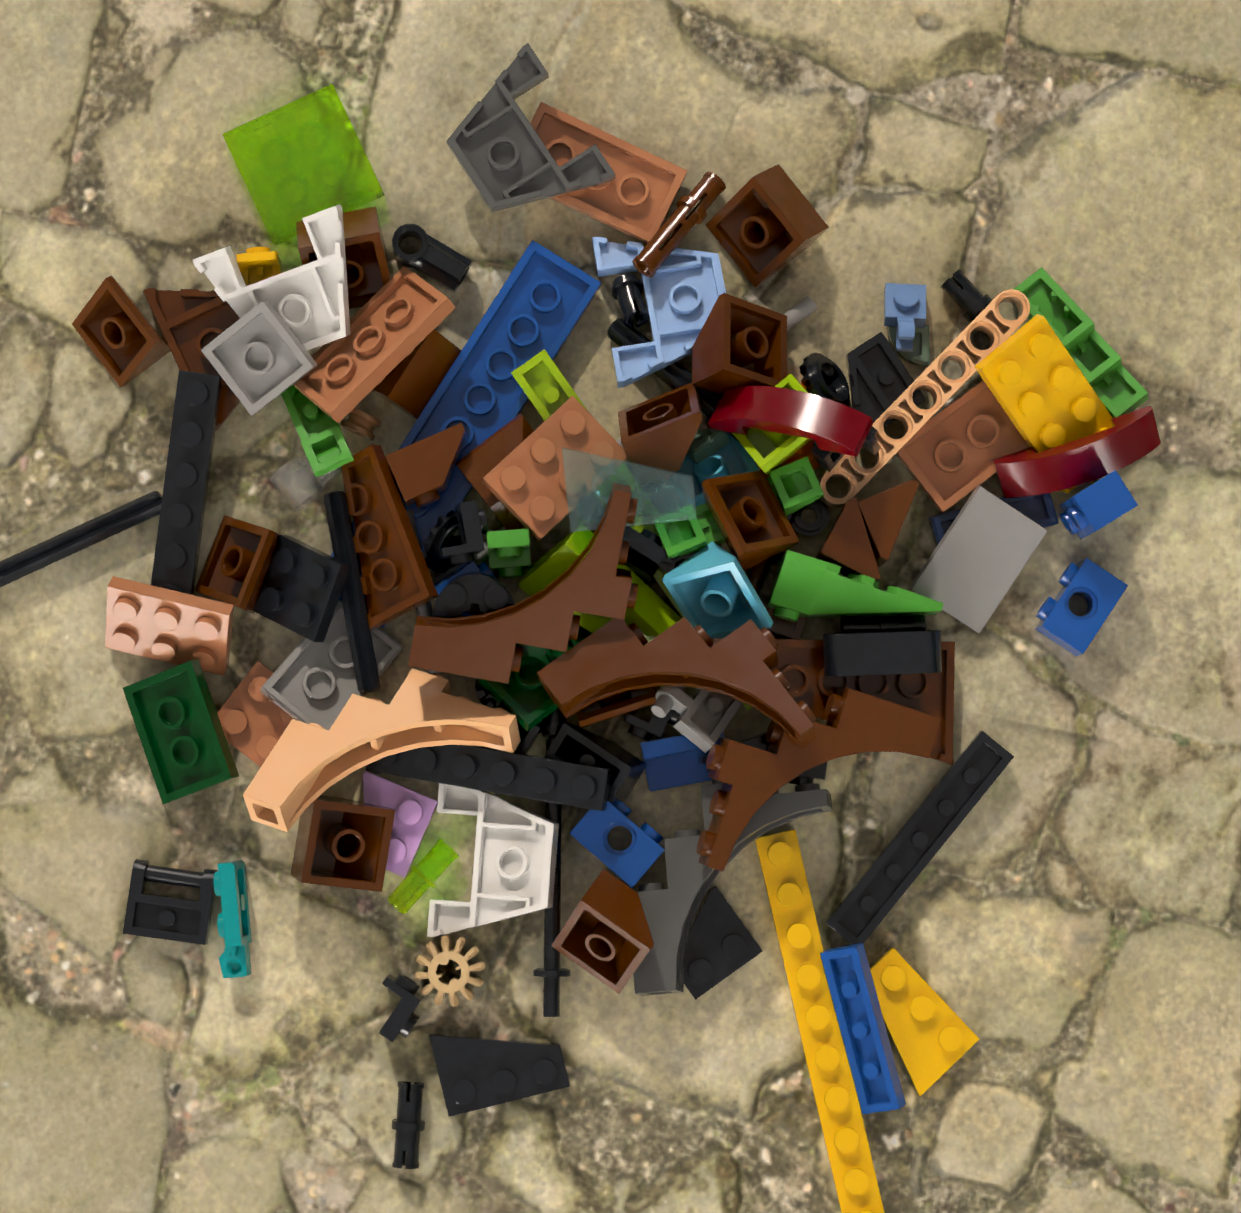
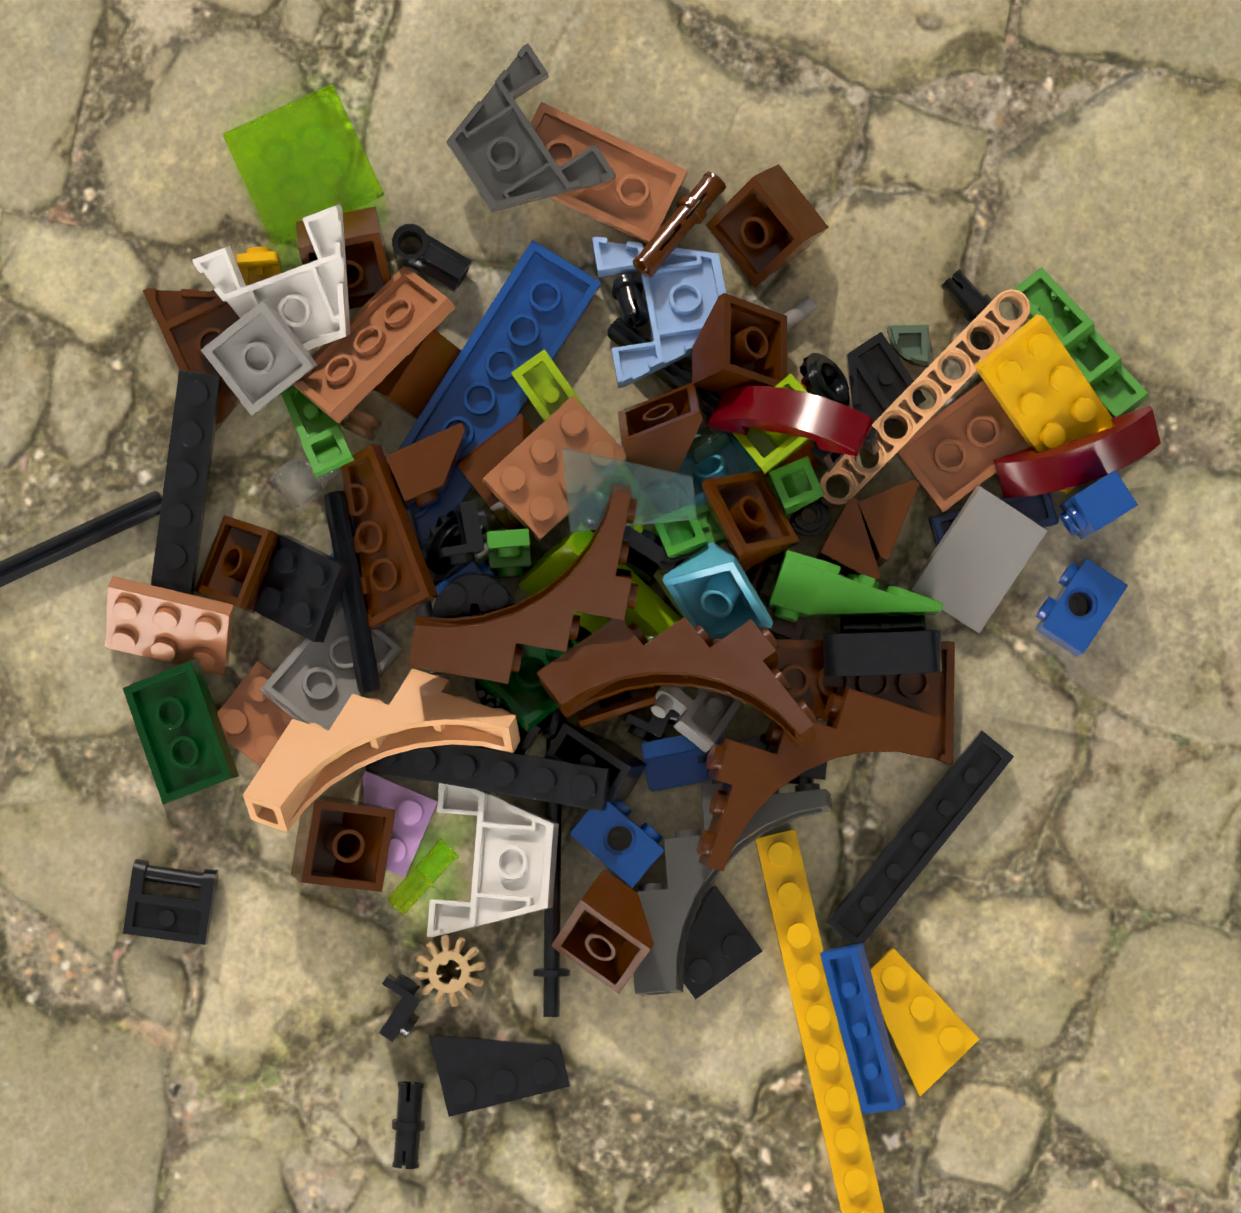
(119, 333): reddish brown slope -> none
(234, 920): teal hinge -> none
(905, 310): medium blue plate -> none

